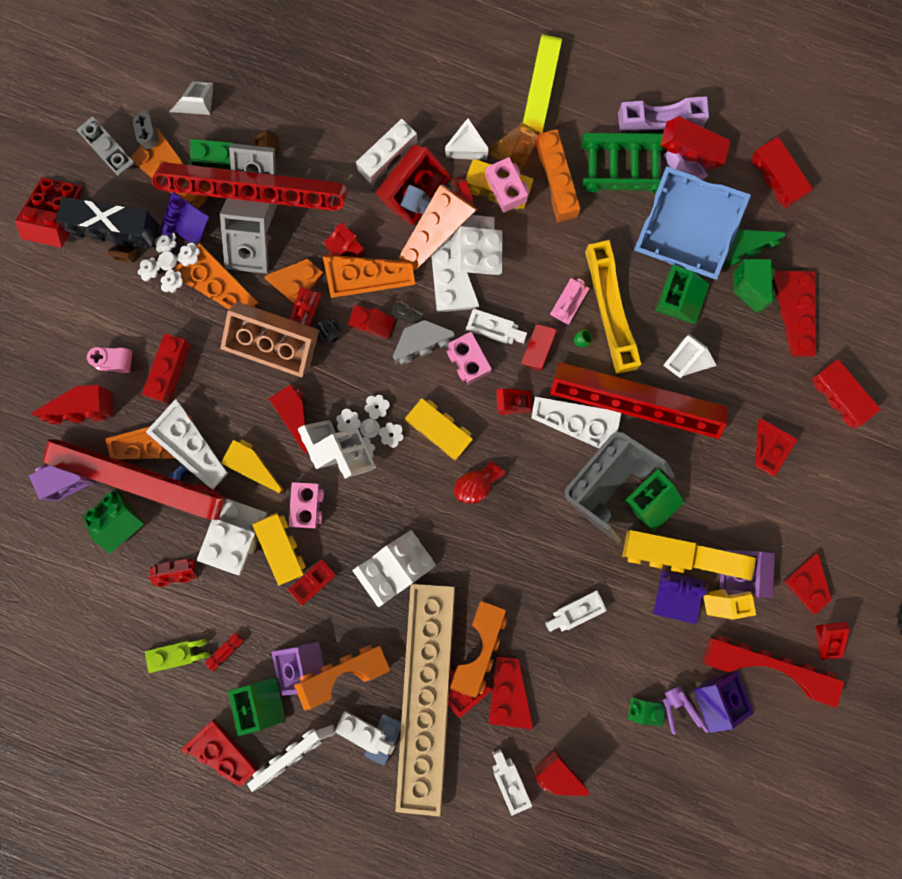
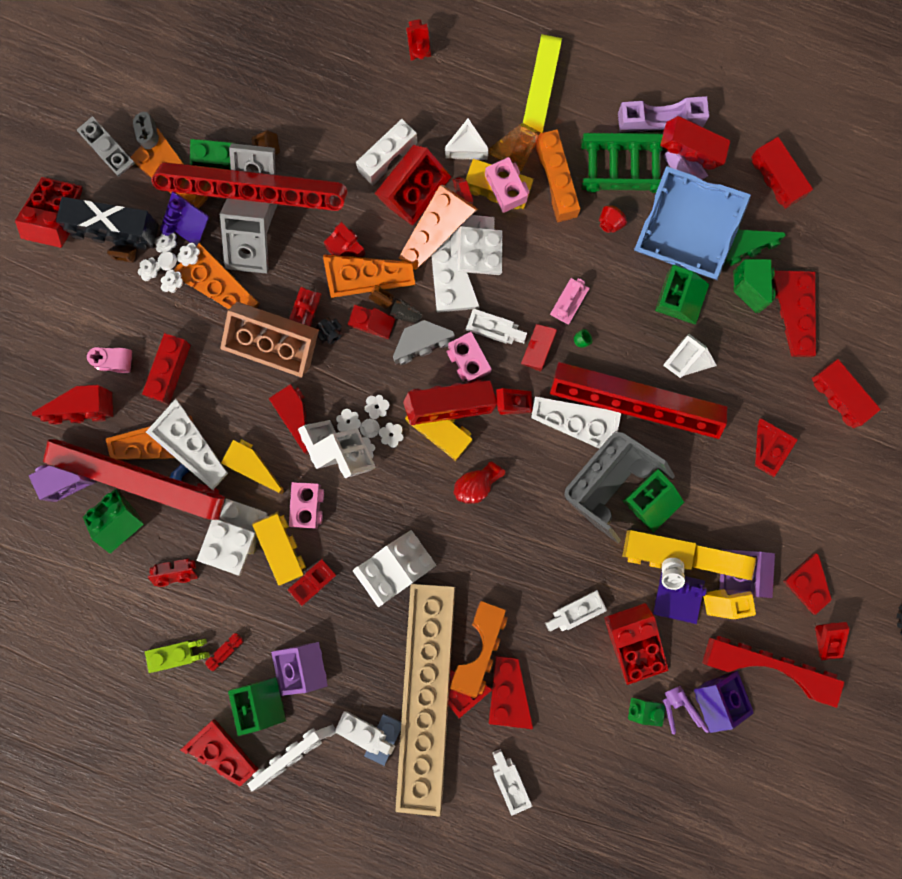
(196, 99): white slope -> none
(293, 277): orange wing -> none
(318, 688): orange arch -> none
(381, 297): none -> reddish brown slope
(415, 200): sand blue piece -> none
(418, 40): none -> red hips
(449, 402): none -> red brick
(558, 777): red slope -> none
(604, 278): yellow arch -> none
(612, 219): none -> red cone
(636, 643): none -> red slope
(673, 573): none -> white wheel

